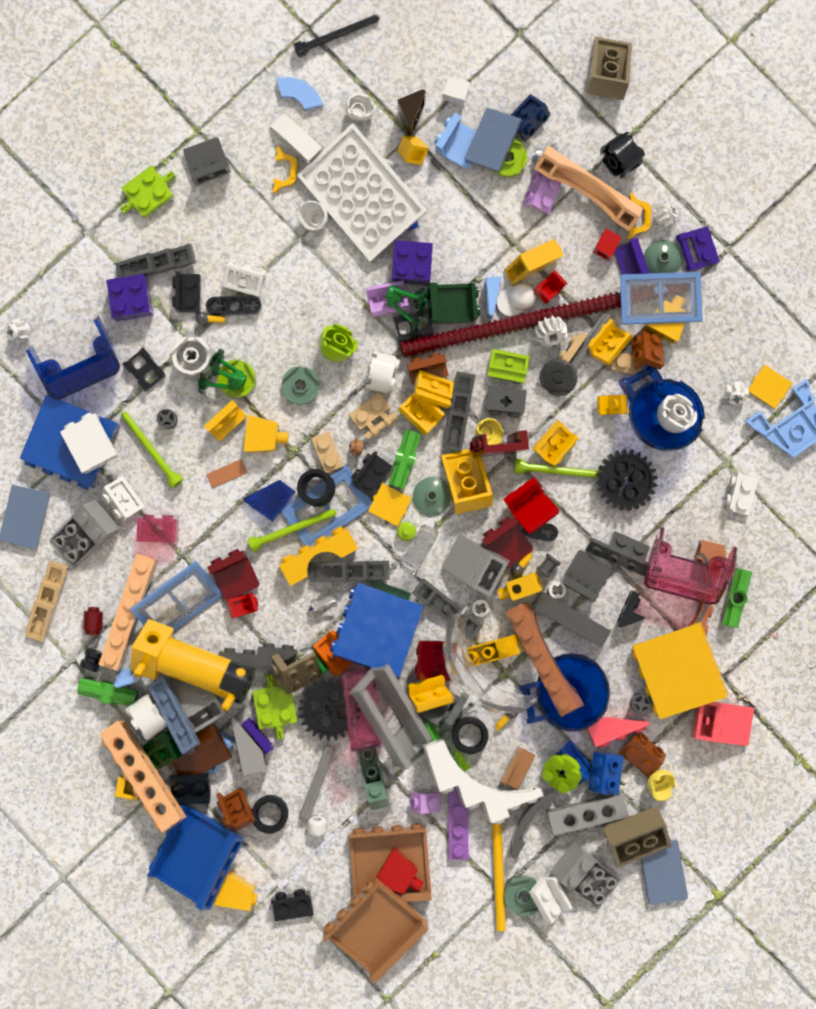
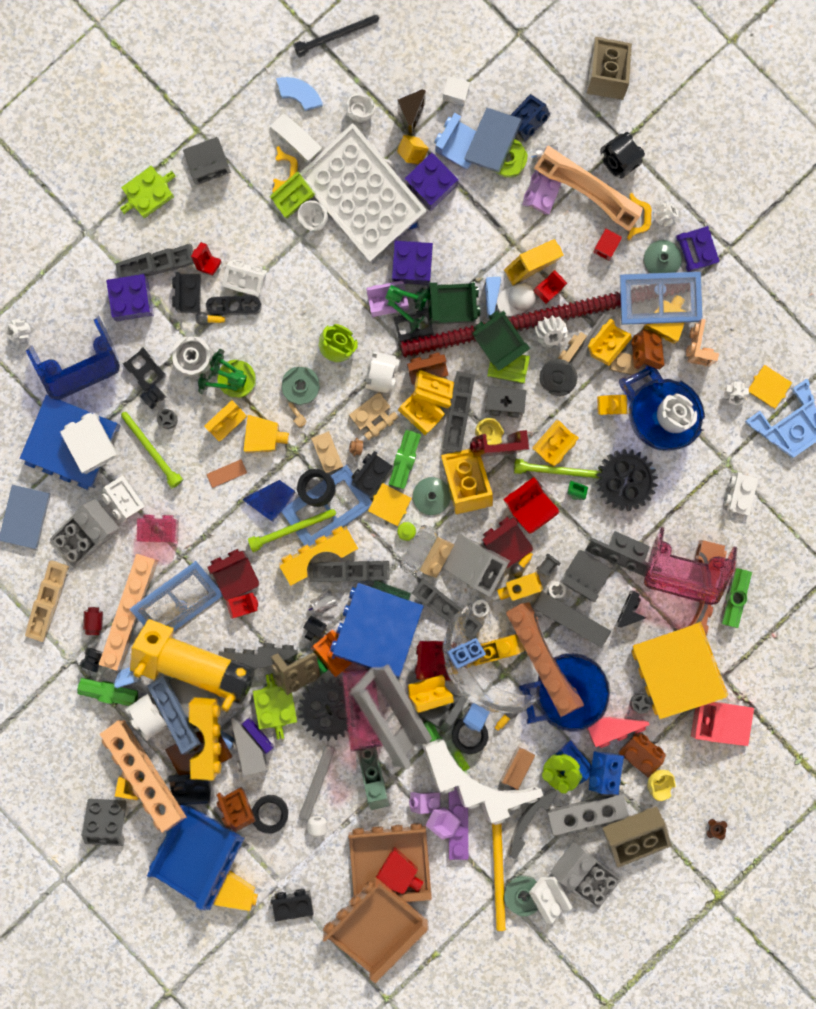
(104, 822): none -> dark grey bracket
(152, 396): none -> black wheel
(162, 750): dark green plate -> none
(204, 260): none -> red bracket
(204, 715): none -> yellow arch
(292, 194): none -> lime plate
(300, 421): none -> tan hand
(314, 627): none -> black tile
(431, 181): none -> dark purple brick
(437, 557): none -> tan plate
(443, 823): none -> lavender panel
(466, 653): none -> medium blue slope
(475, 717): none -> medium blue slope
(499, 340): none -> dark green panel
(541, 536): black beam -> none
(577, 491): none -> green slope
(631, 258): dark purple panel -> none
(664, 875): sand blue tile -> none
(696, 356): none -> light nougat bracket
(720, 834): none -> reddish brown plate

